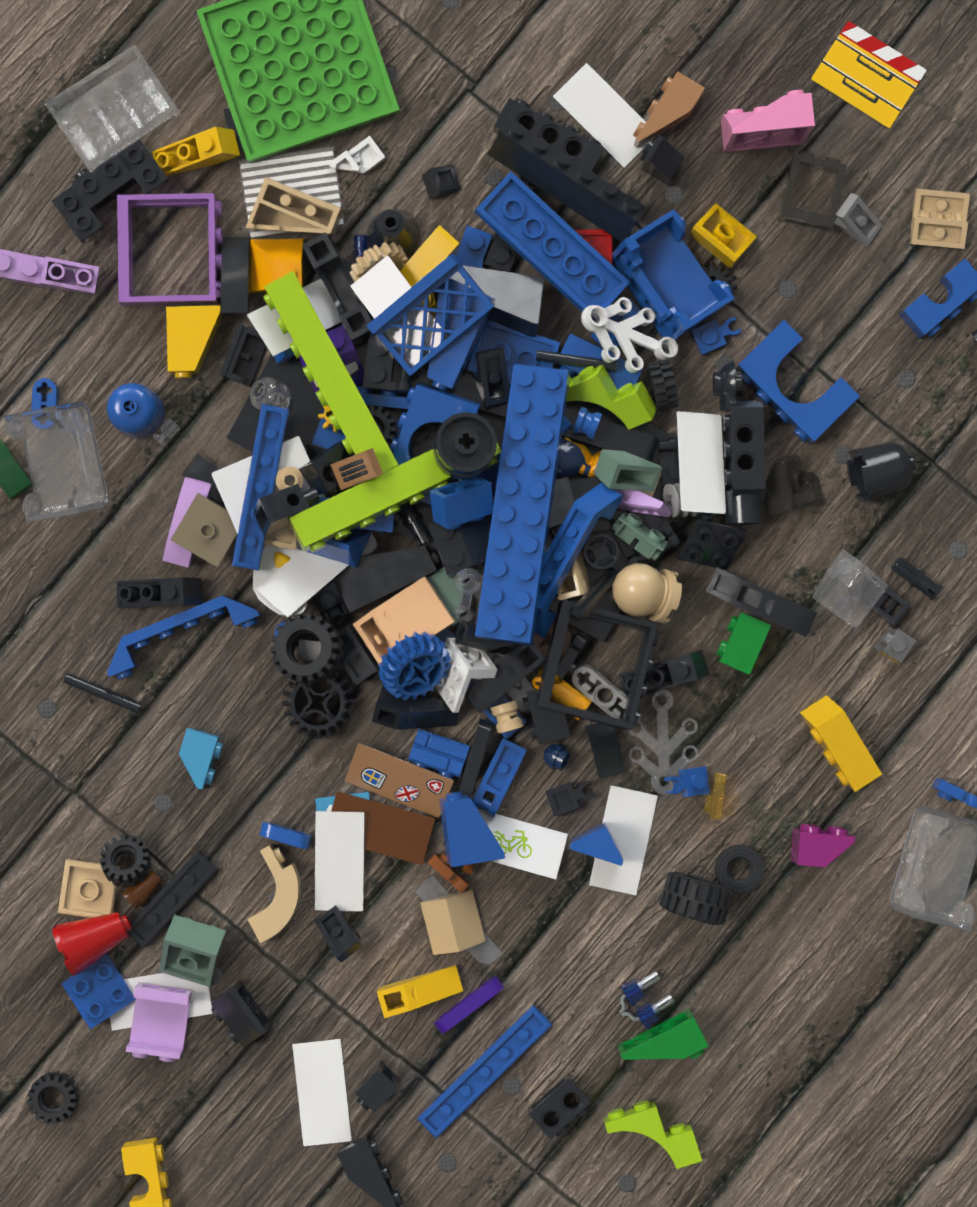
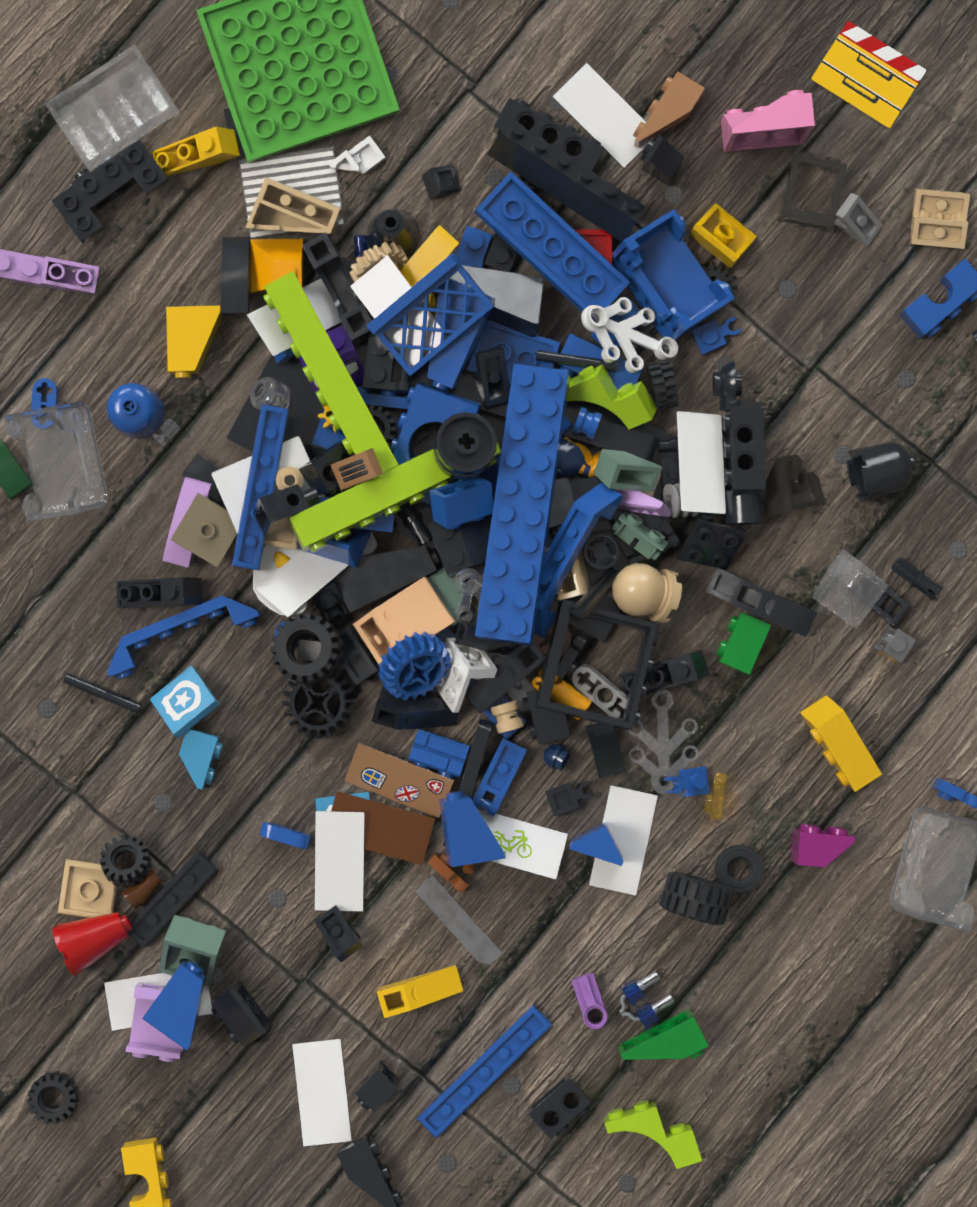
(98, 991): blue hinge -> none
(125, 246): medium lavender window -> none
(178, 1005): none -> blue slope
(184, 701): none -> dark azure tile
(243, 356): black hinge -> none
(275, 916): tan arch -> none
(453, 922): tan slope -> none
(468, 1004): dark purple beam -> none
(589, 998): none -> medium lavender piece
(808, 419): blue arch -> none

